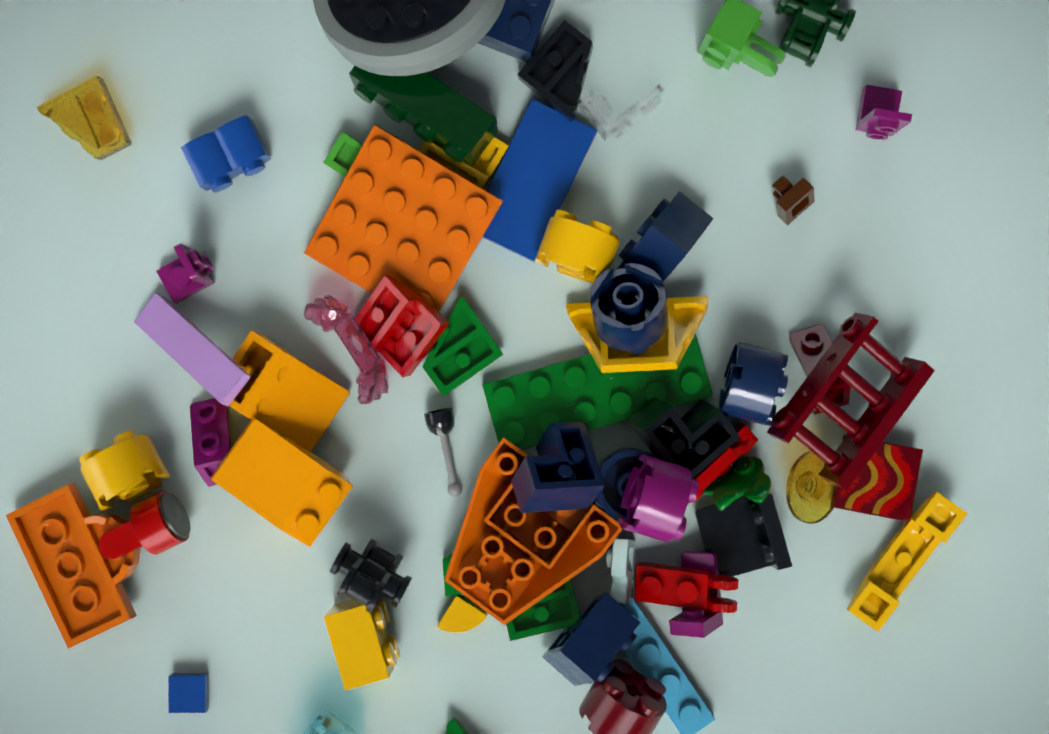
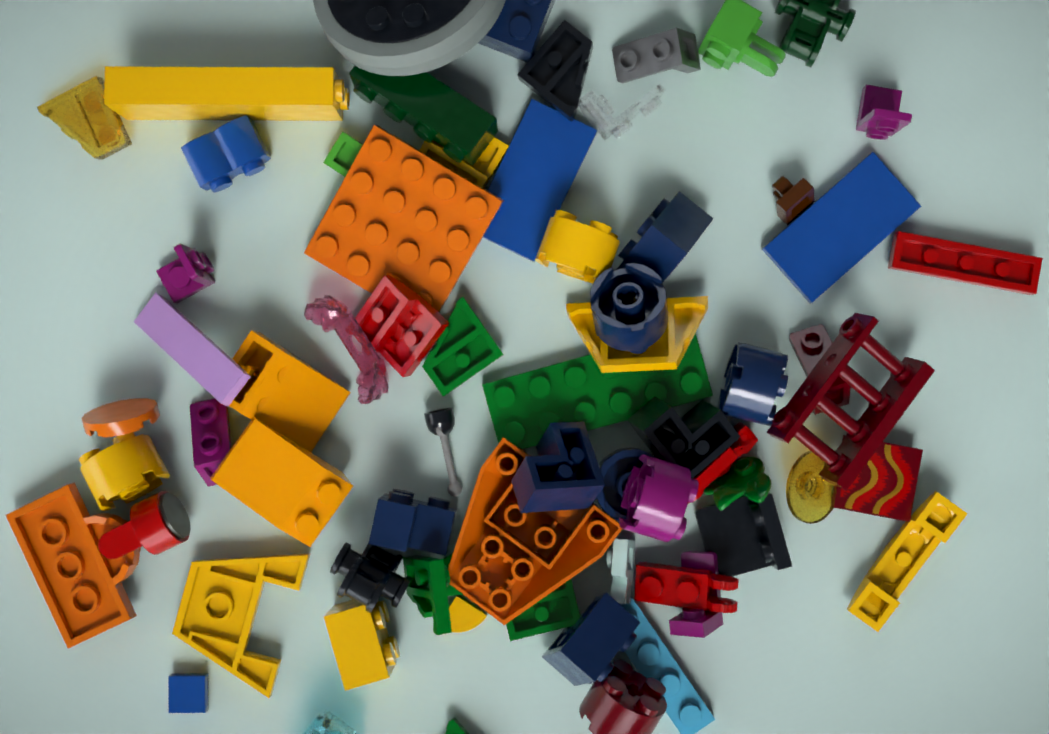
(120, 417): none -> orange tile
(222, 607): none -> yellow wing
(226, 93): none -> yellow brick
(412, 523): none -> dark blue brick
(429, 589): none -> green wing
(656, 54): none -> flat silver bracket
(841, 227): none -> blue tile
(965, 263): none -> red plate

